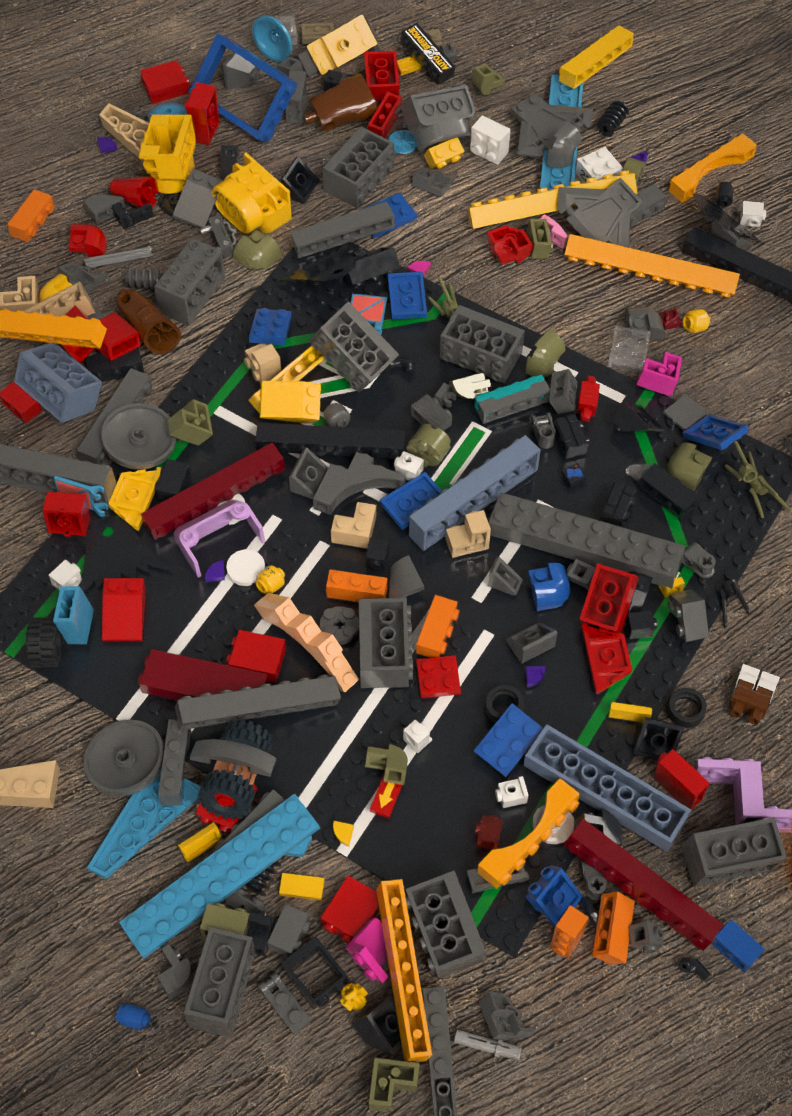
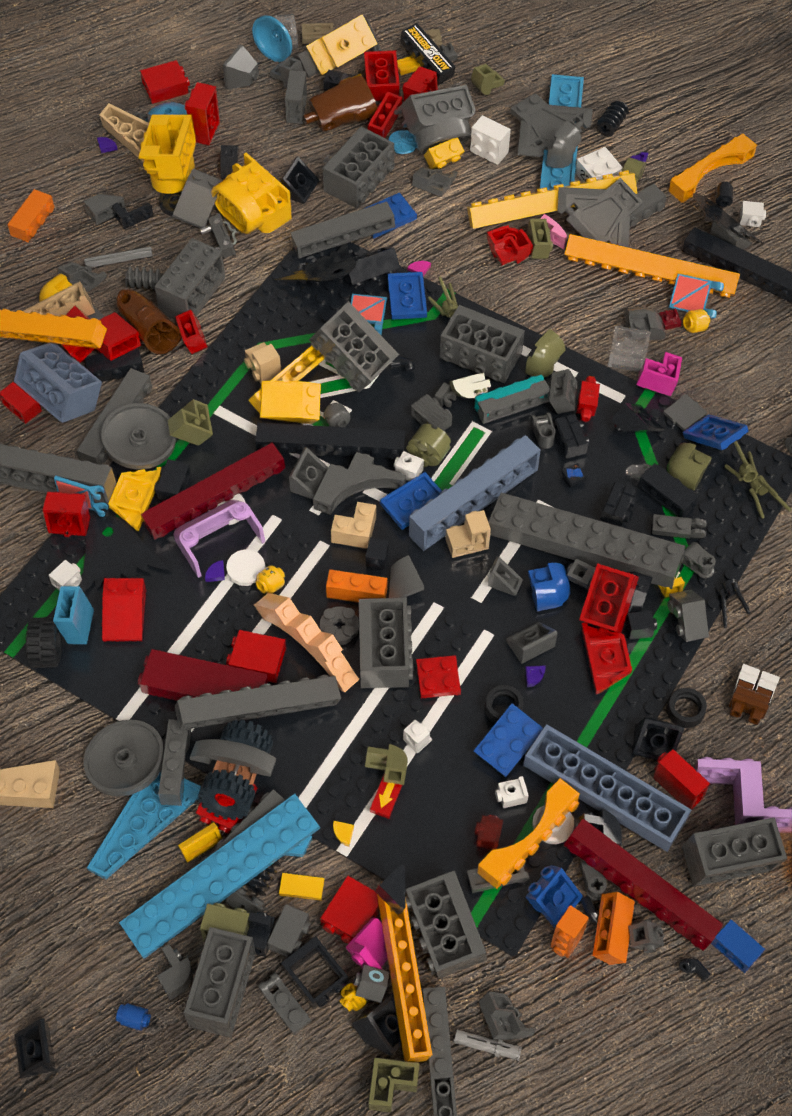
(25, 296): tan brick -> none
(34, 1049): none -> black slope
(87, 239): red brick -> none
(135, 190): red cone -> none
(191, 331): none -> red brick
(257, 251): olive brick -> none
(270, 326): blue plate -> none
(280, 101): blue window -> none
(371, 983): none -> dark grey brick
(393, 890): none -> black slope
(421, 81): none -> red brick
(437, 627): orange brick -> none
(596, 57): yellow brick -> none
(629, 712): yellow tile -> none
(678, 526): none -> dark grey hinge
(692, 294): none -> coral flag

